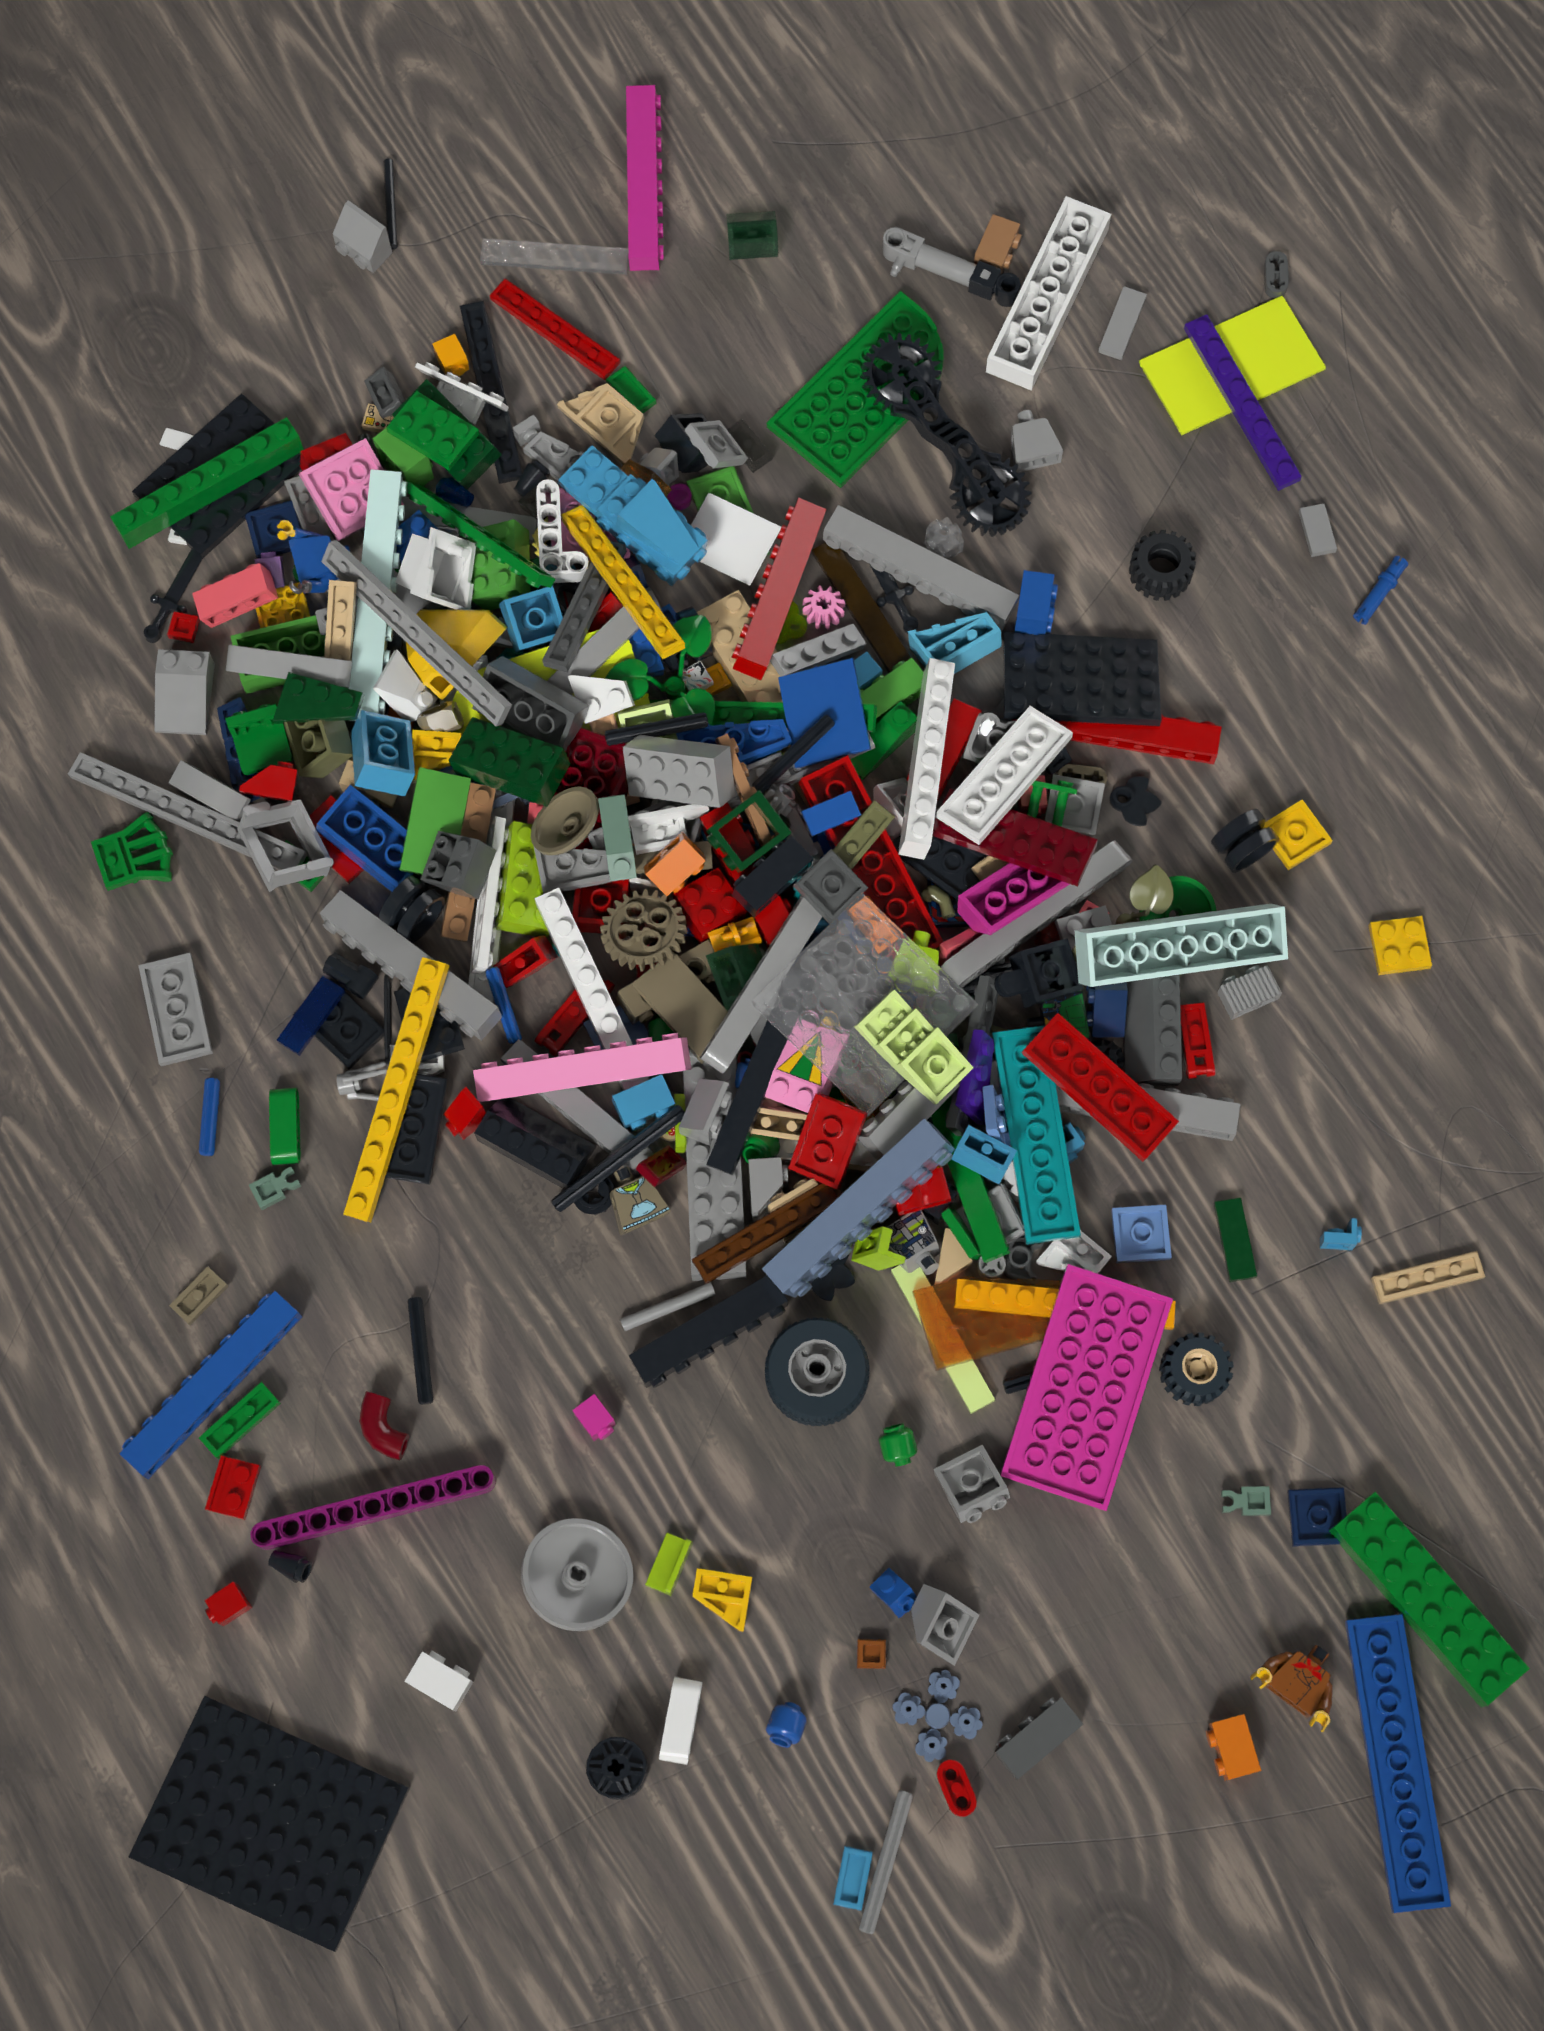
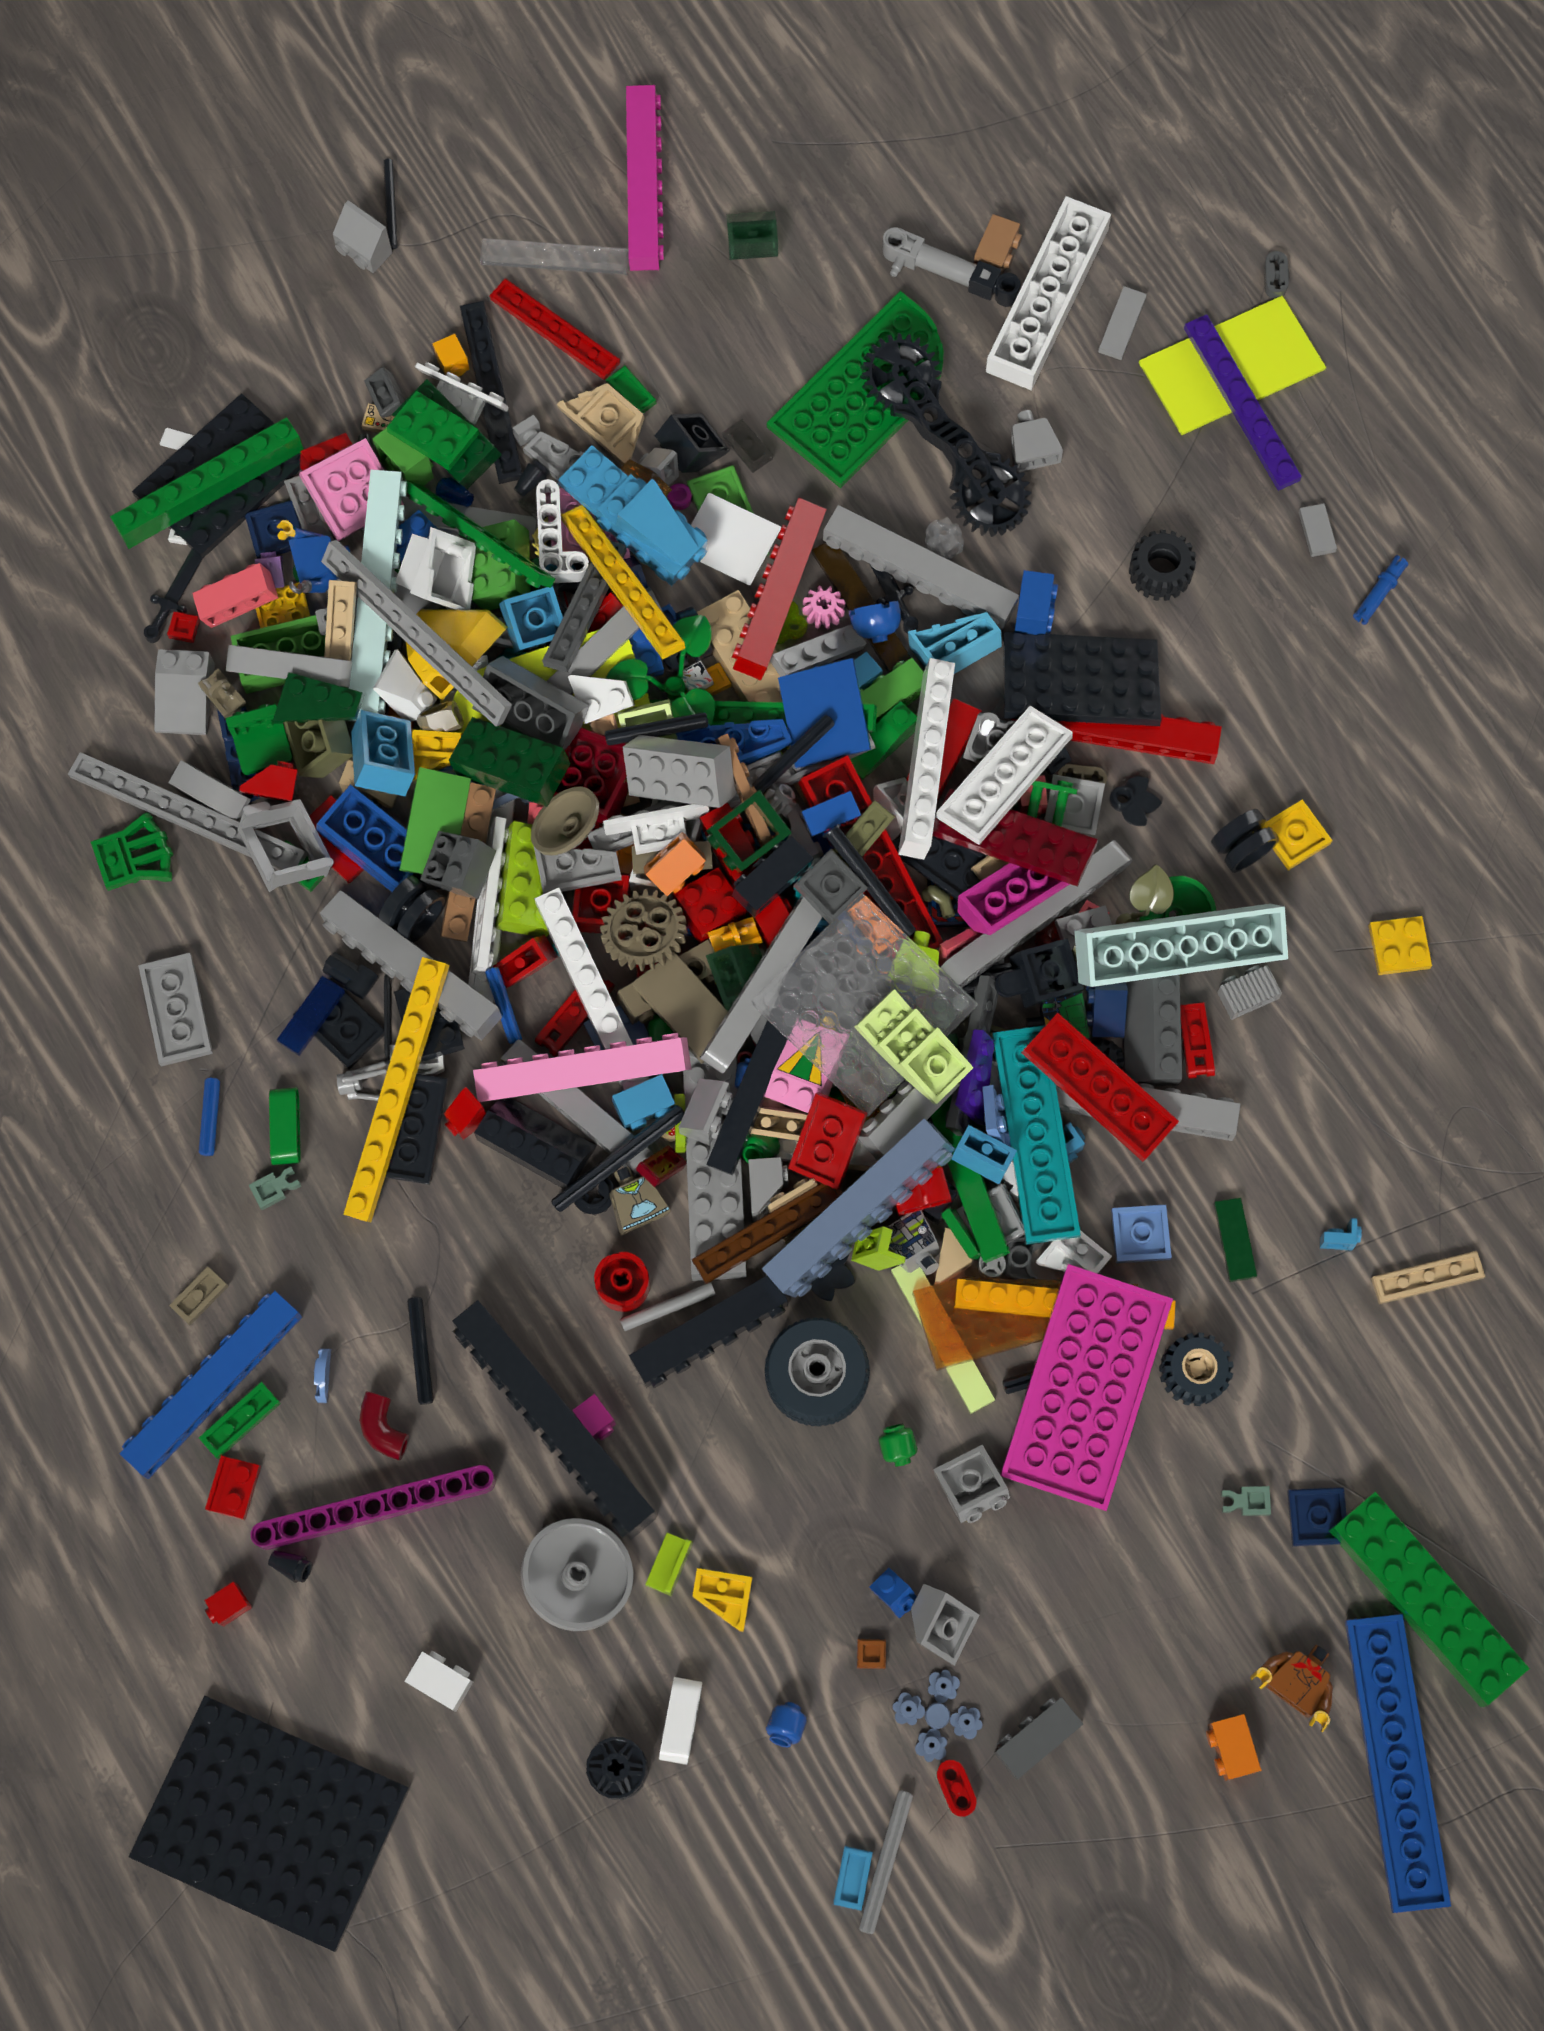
(222, 694): none -> dark tan hips
(321, 1375): none -> medium blue tile
(556, 1422): none -> black brick
(617, 838): sand green slope -> none
(617, 1267): none -> red brick
(716, 444): light grey plate -> none
(867, 876): none -> black axle
(876, 621): none -> blue cylinder

